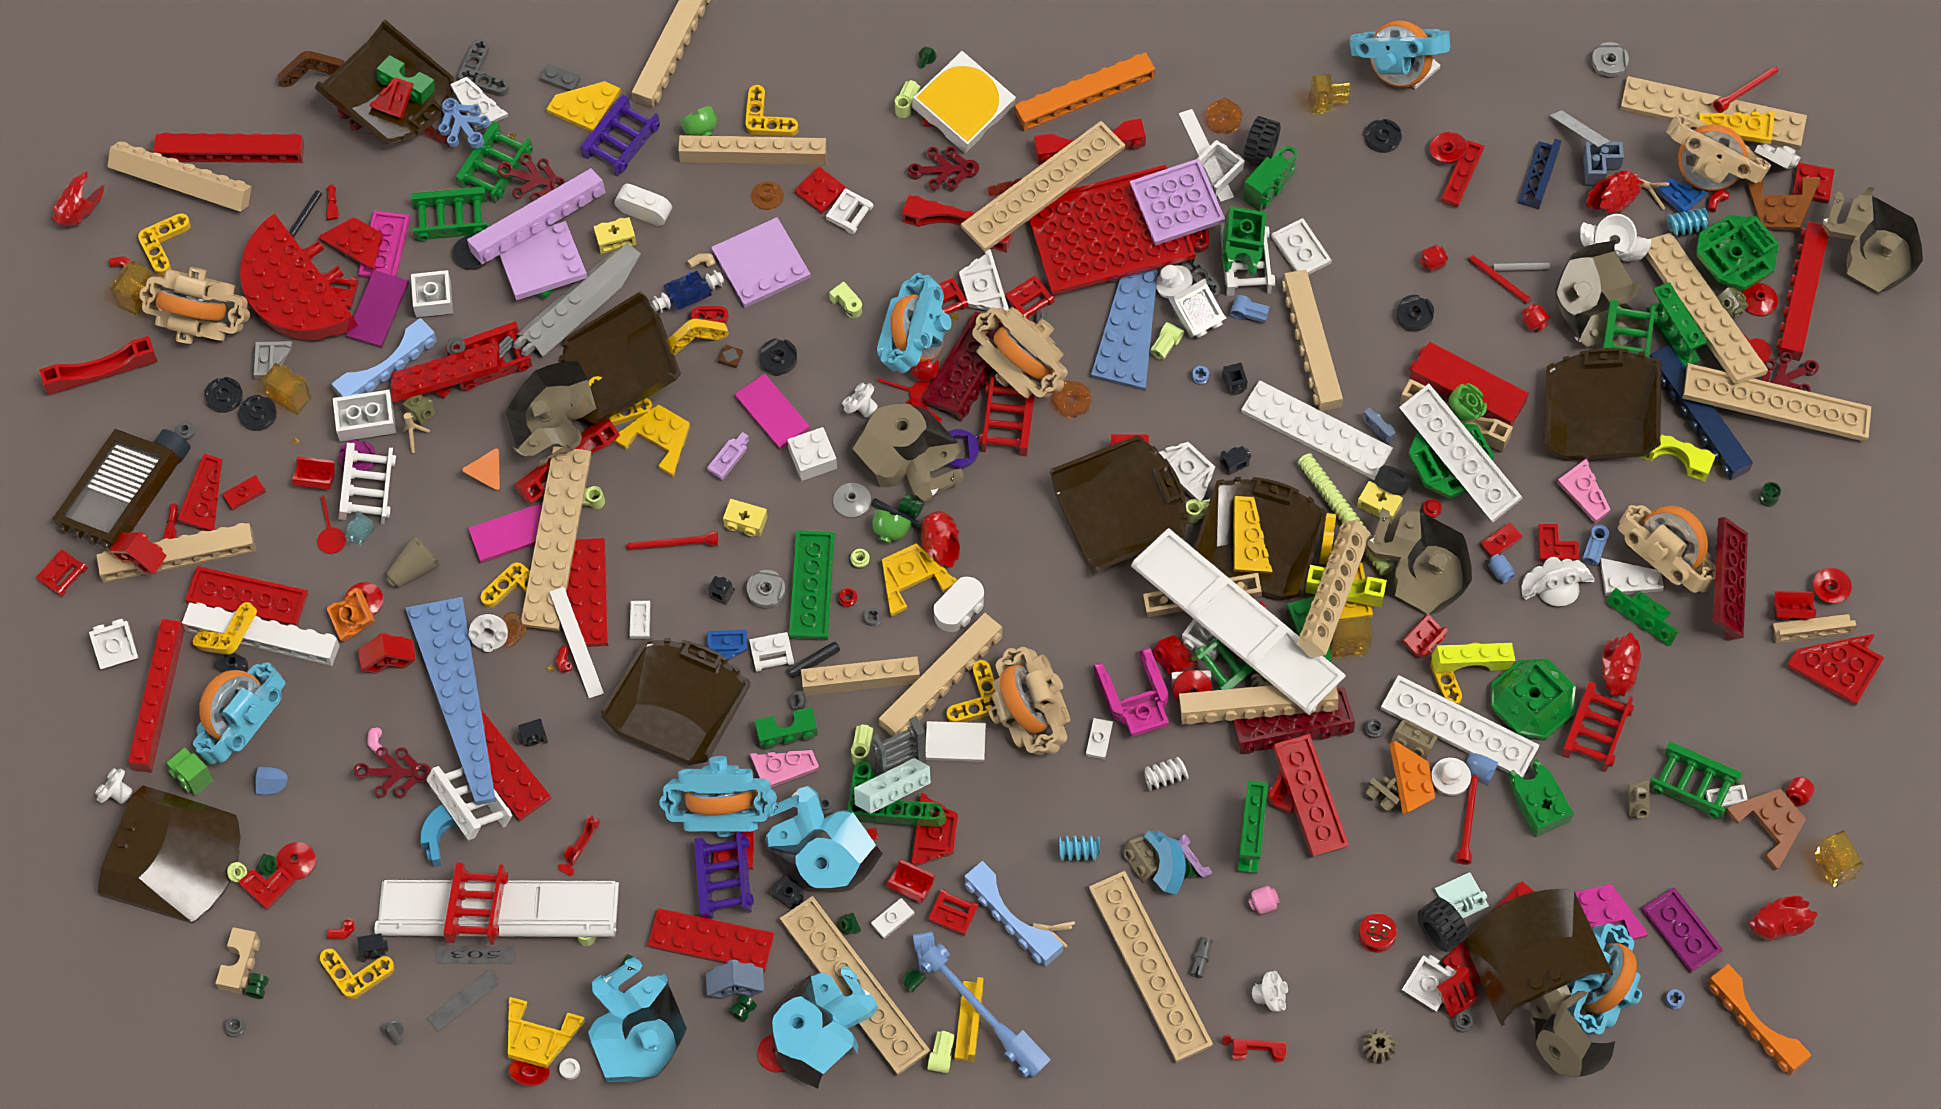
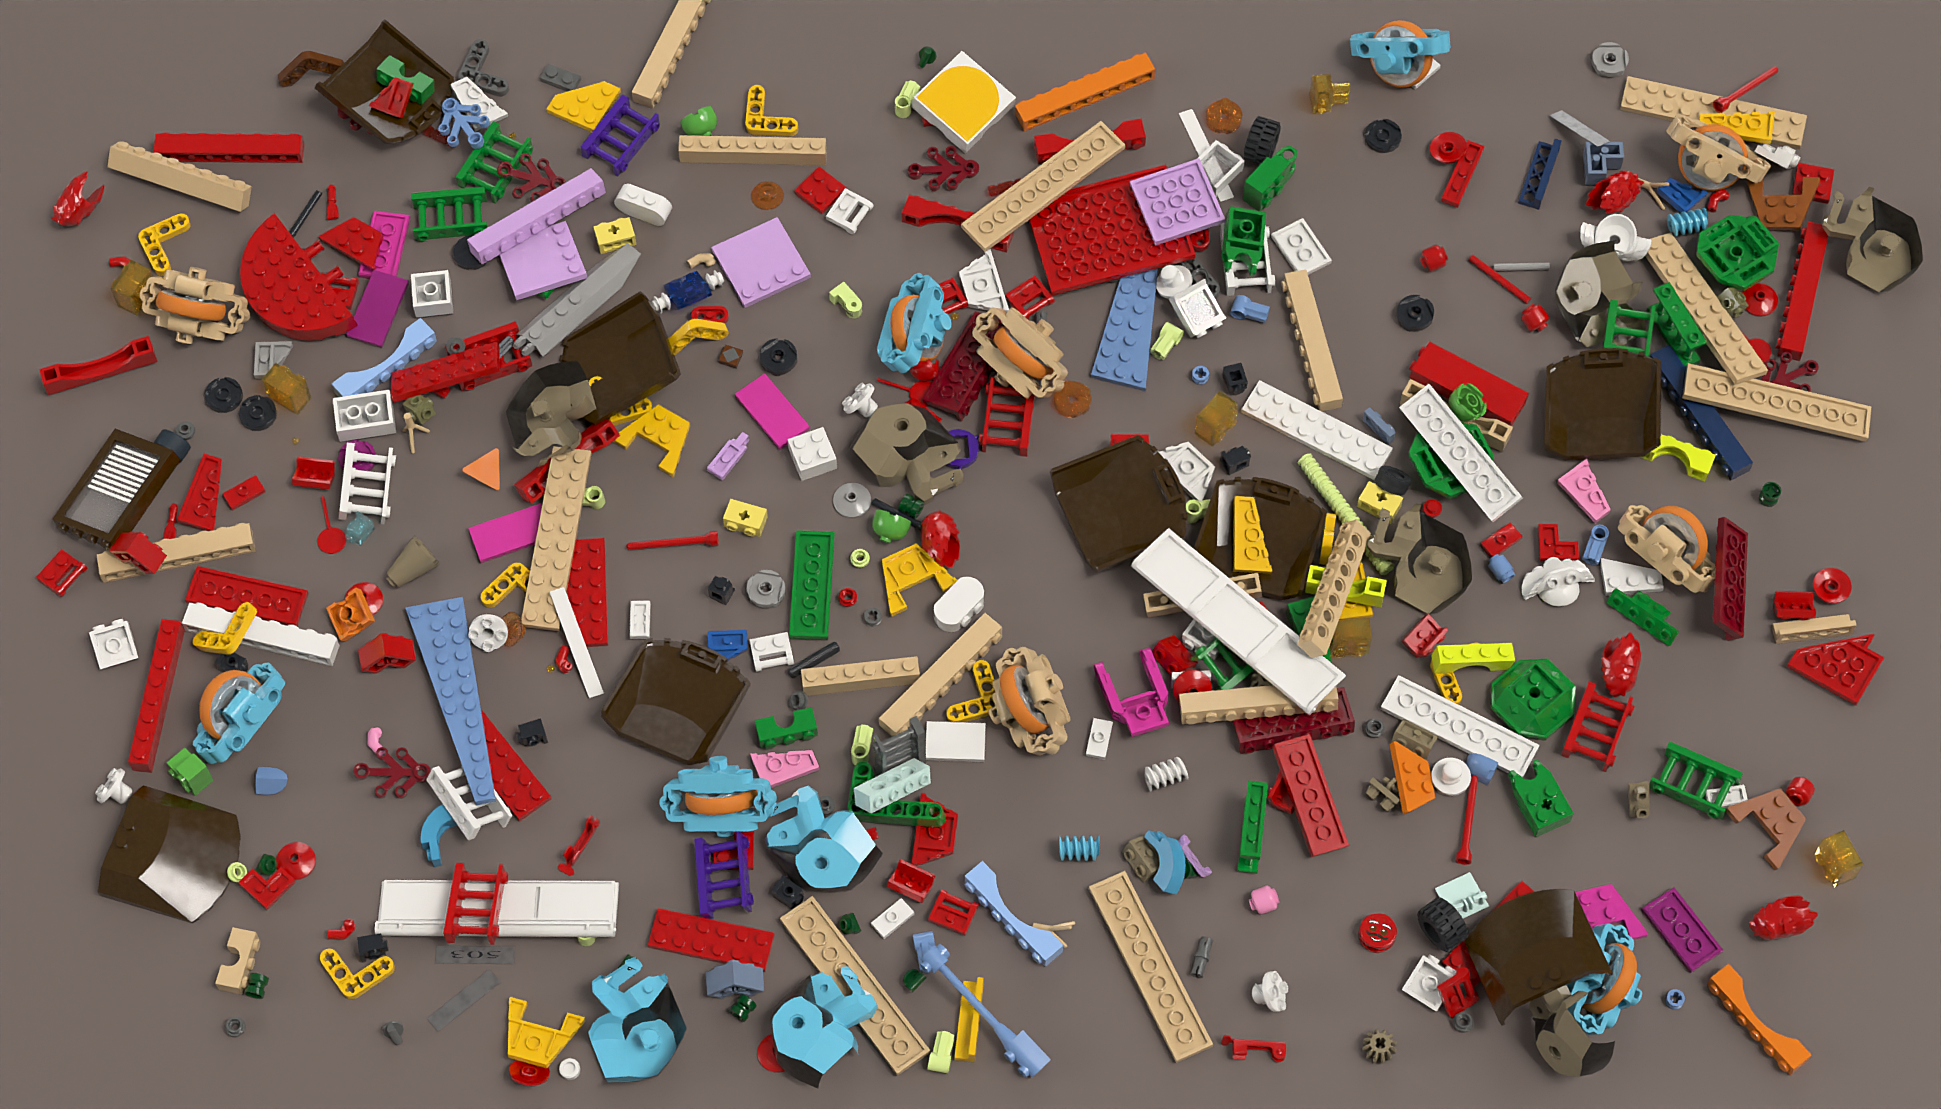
(1216, 418): none -> clear yellow brick

